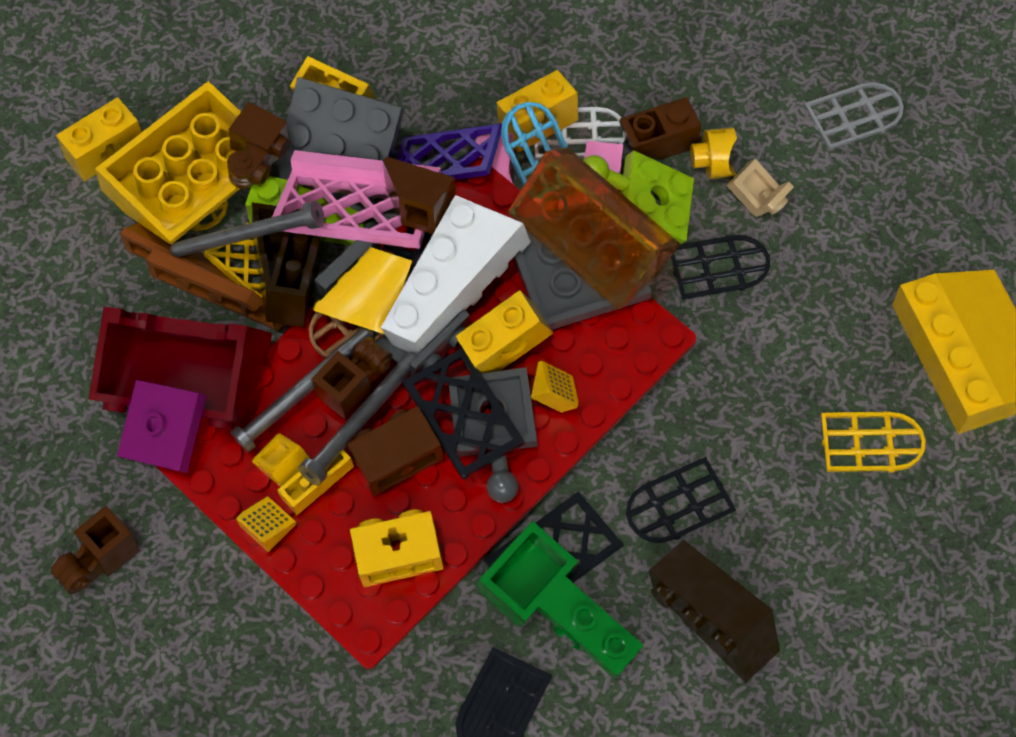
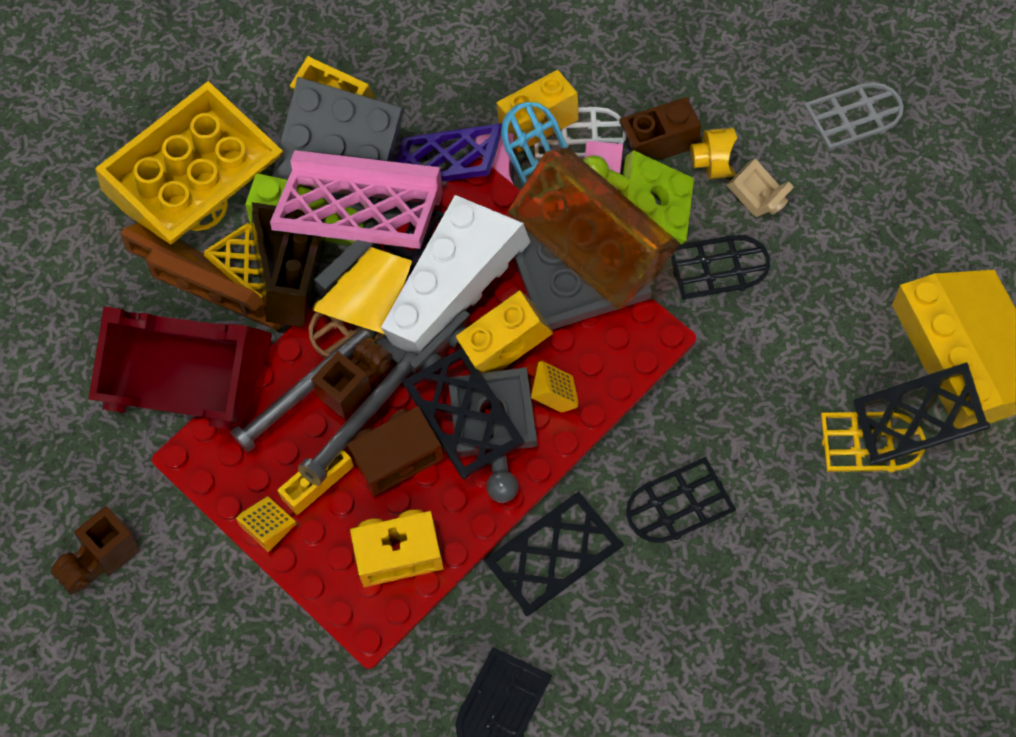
(98, 137): yellow brick -> none
(161, 426): magenta plate -> none
(258, 141): reddish brown brick -> none
(280, 459): yellow slope -> none
(310, 215): flat silver bar -> none
(418, 194): reddish brown slope -> none
(534, 578): green plate -> none
(716, 609): dark brown wedge -> none
(893, 396): none -> black window

